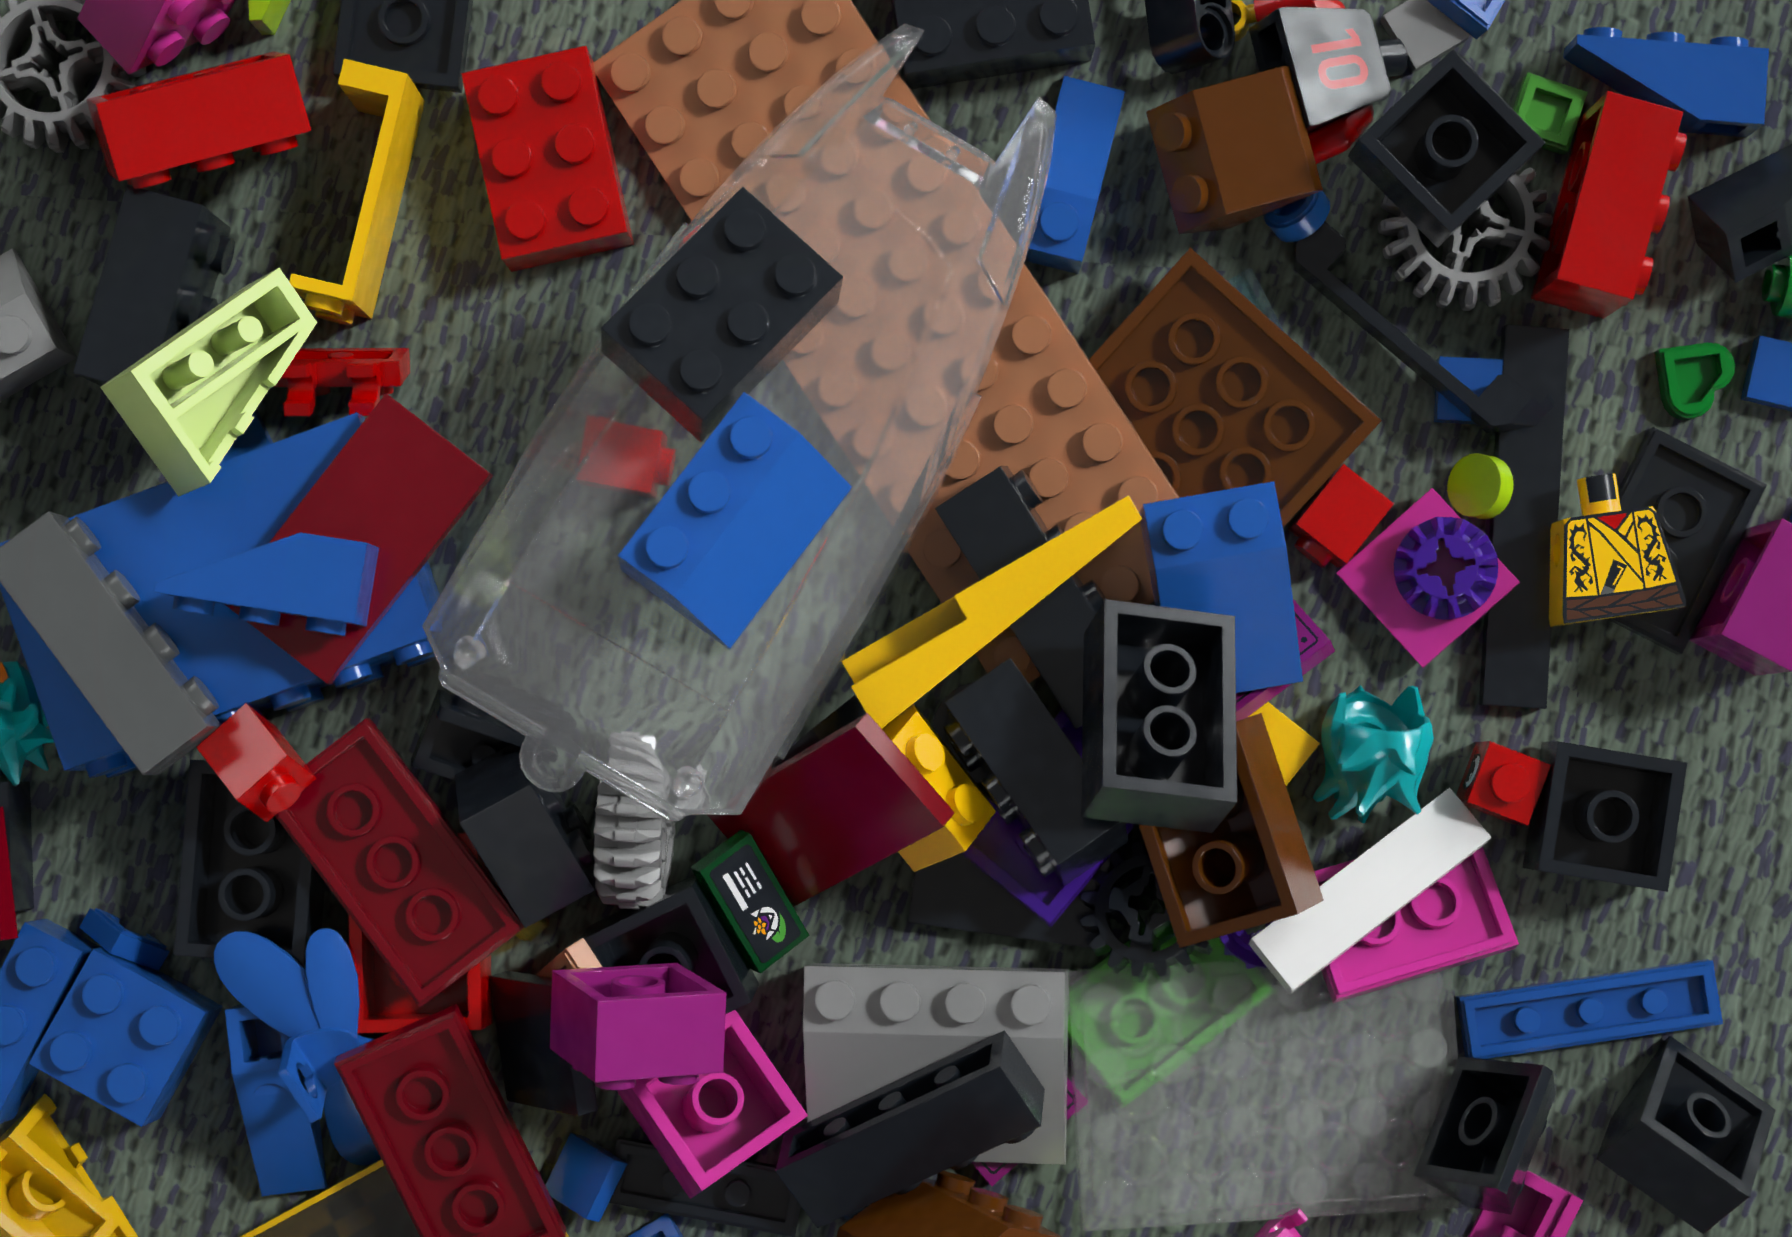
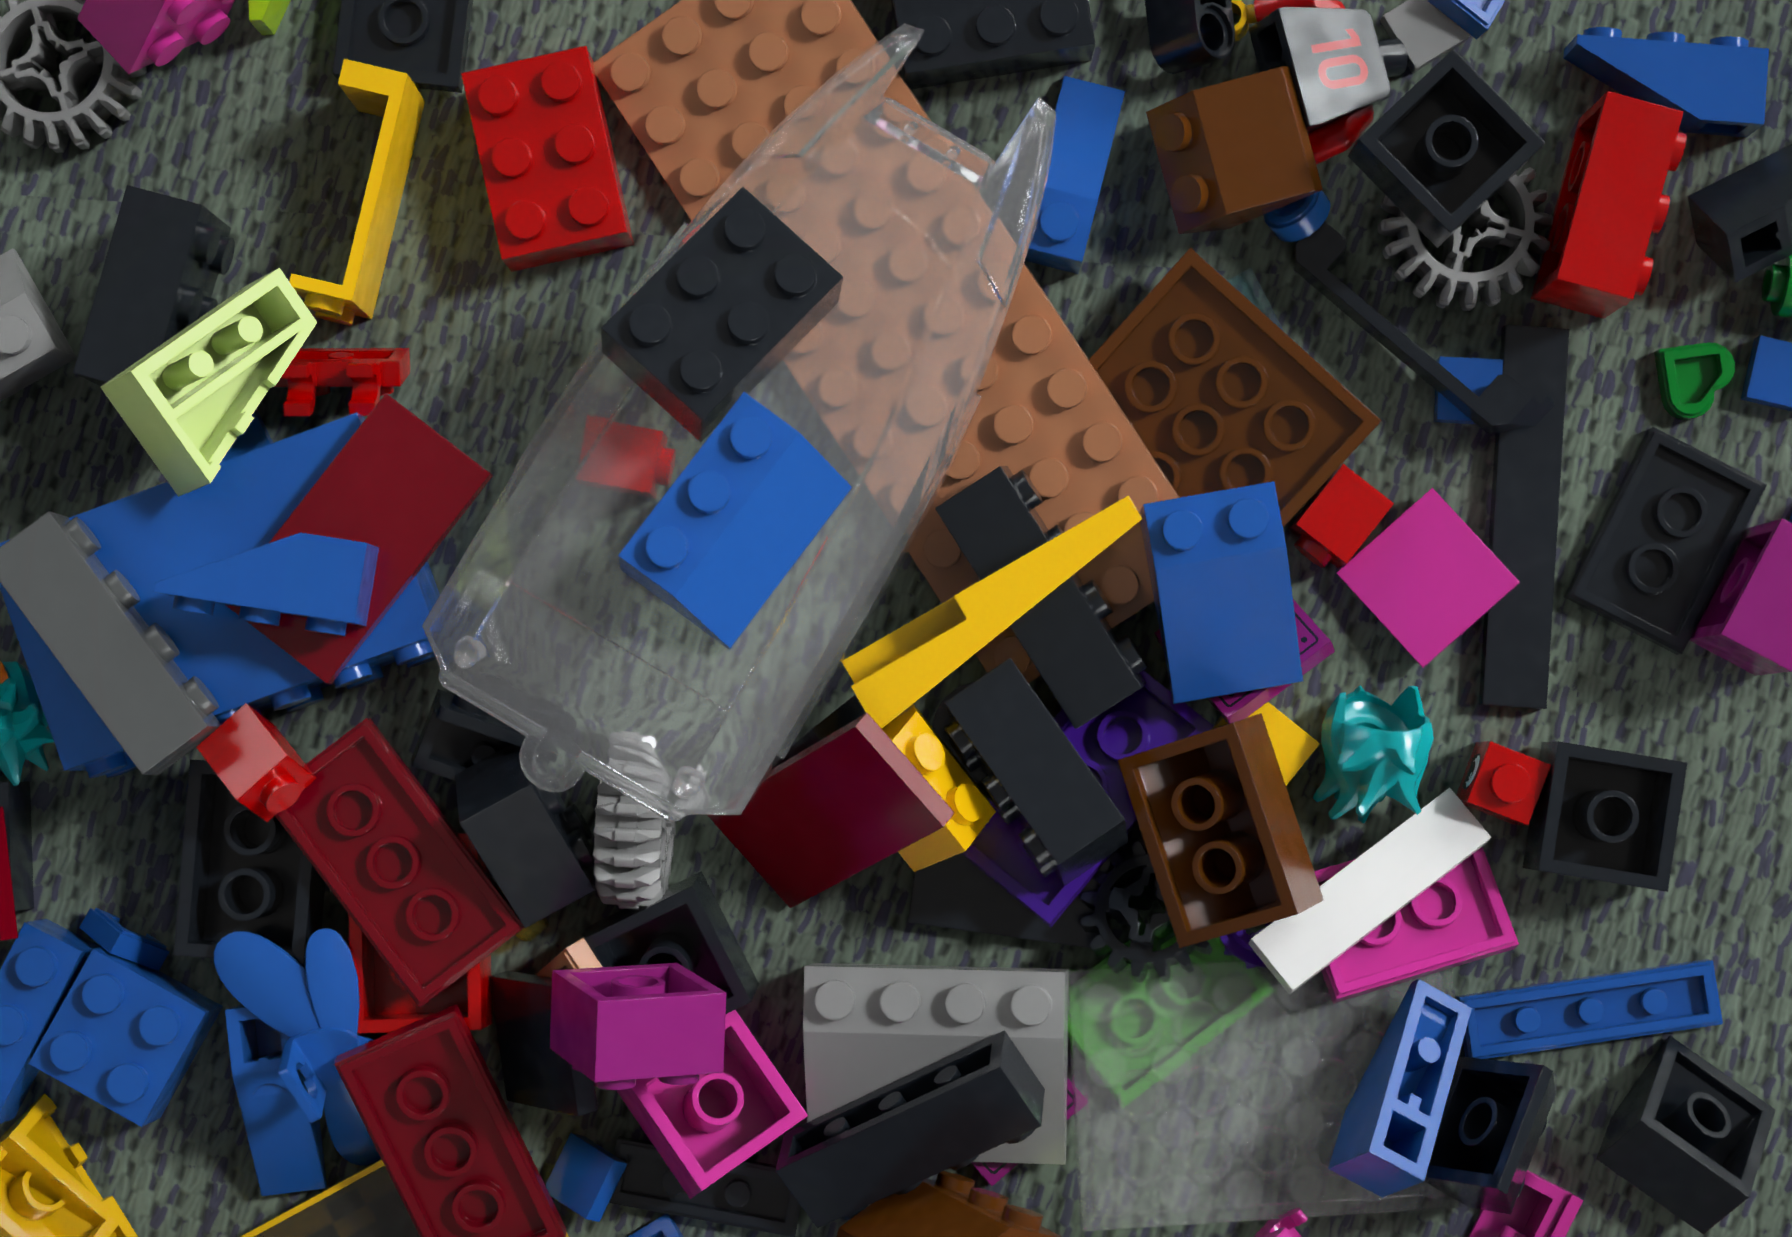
(200, 119): red brick -> none
(750, 901): tile -> none
(1159, 717): black brick -> none
(1403, 1094): none -> blue slope
(1471, 585): dark purple gear -> none
(1480, 486): lime tile -> none
(1550, 110): bright green tile -> none
(1609, 560): torso -> none

